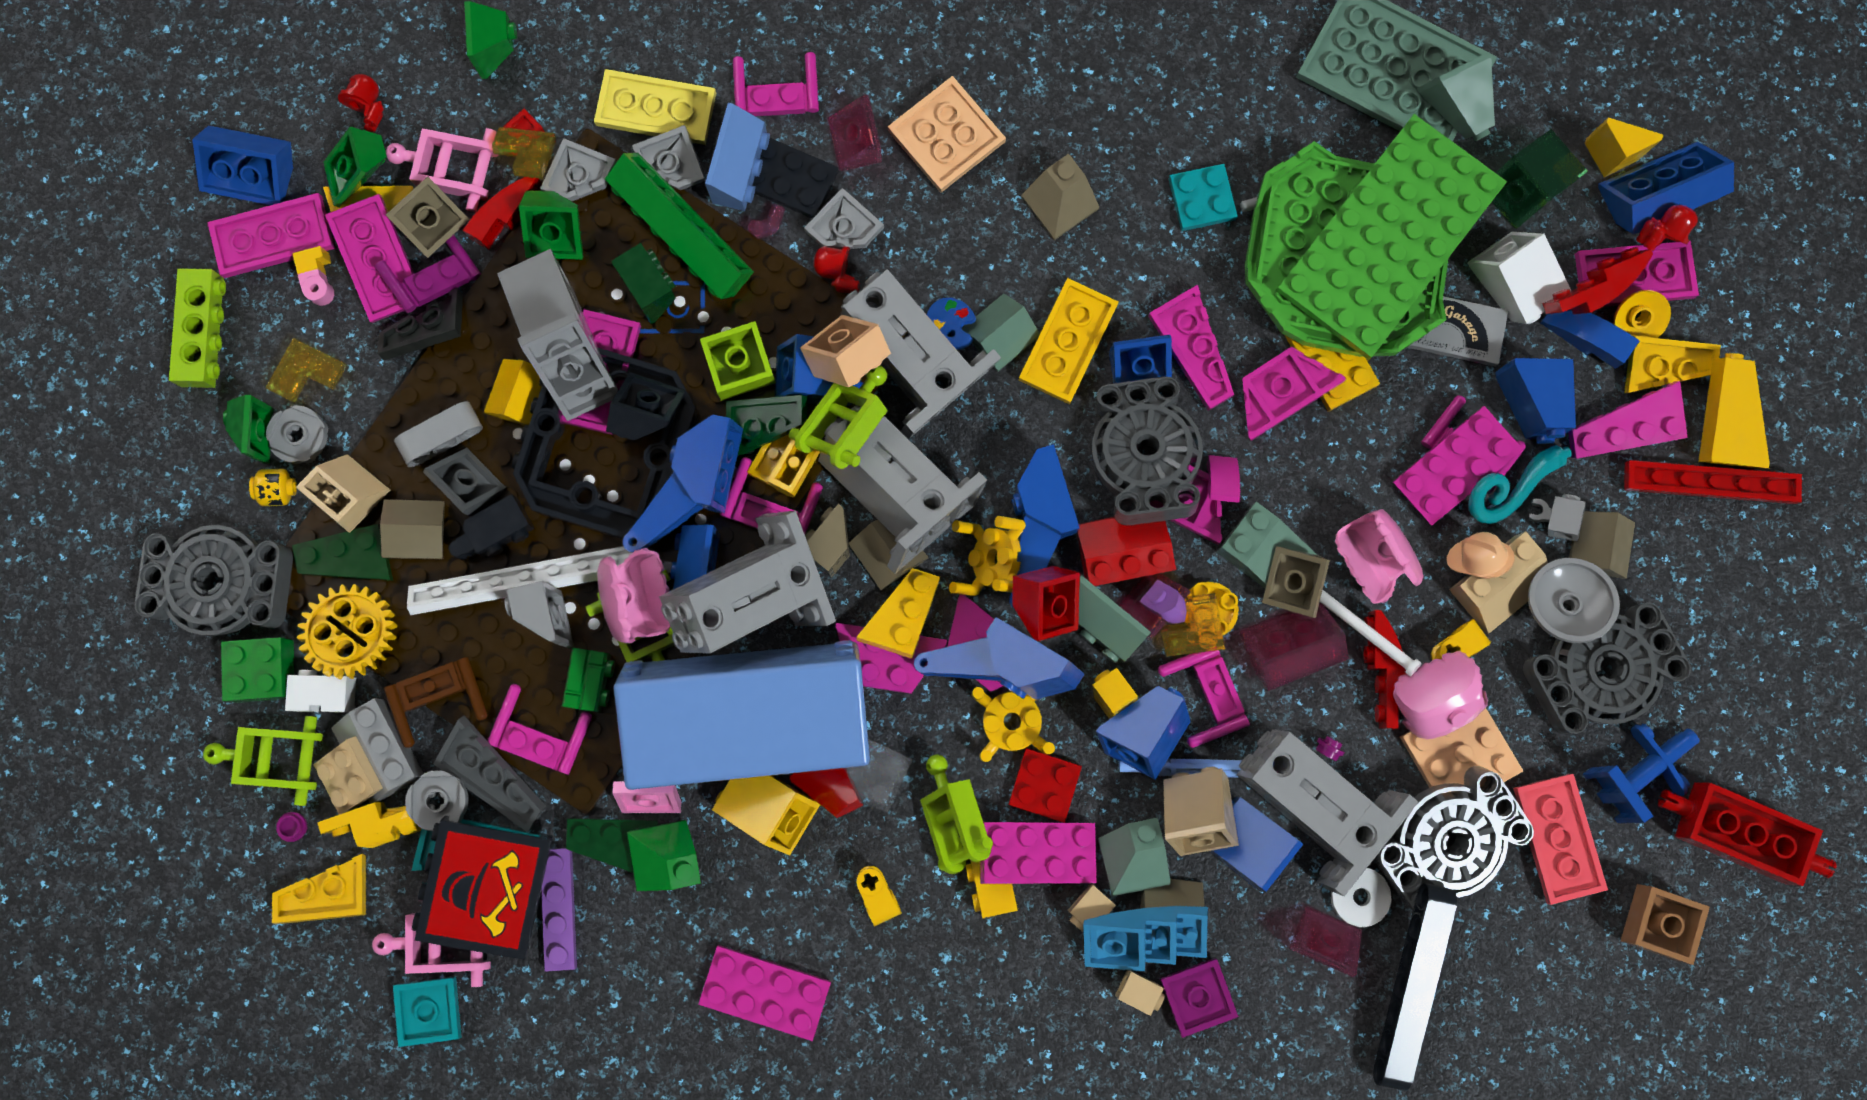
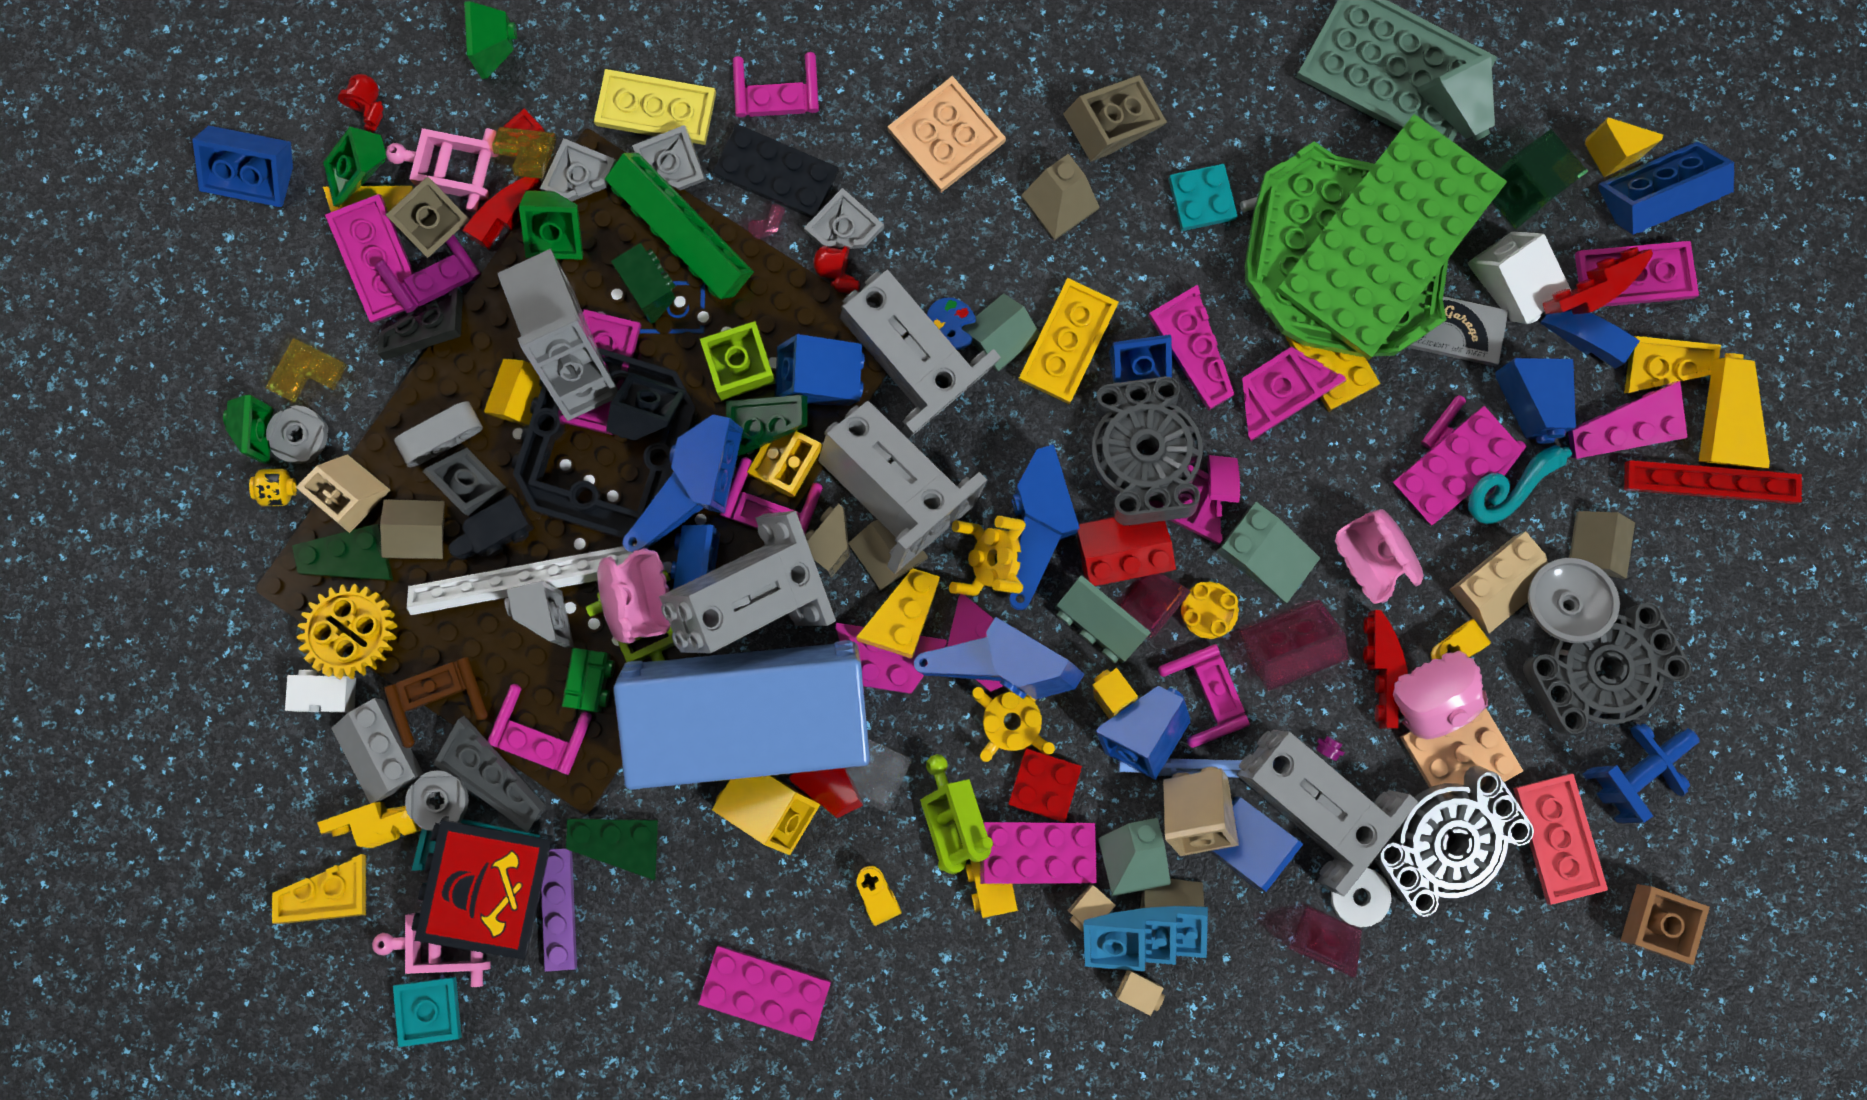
(187, 575): dark grey piece -> none
(190, 287): lime brick -> none
(242, 757): lime piece -> none
(256, 669): green brick -> none
(269, 235): dark pink plate -> none
(291, 826): magenta plate -> none
(312, 275): leg -> none
(348, 775): tan plate -> none
(647, 800): bright pink plate -> none
(663, 857): green slope -> none
(736, 158): medium blue slope -> none
(833, 406): lime piece -> none
(845, 350): light nougat brick -> none
(855, 135): clear pink slope -> none
(1047, 601): red slope -> none
(1114, 117): none -> dark tan slope
(1165, 603): medium lavender plate -> none
(1199, 997): magenta plate -> none
(1202, 631): clear yellow plate -> none
(1296, 581): dark tan slope -> none
(1369, 633): white bar -> none
(1415, 986): beam -> none
(1481, 556): light nougat piece -> none
(1564, 517): light grey brick -> none
(1653, 318): yellow dish -> none
(1674, 225): red piece -> none
(1748, 833): red brick -> none

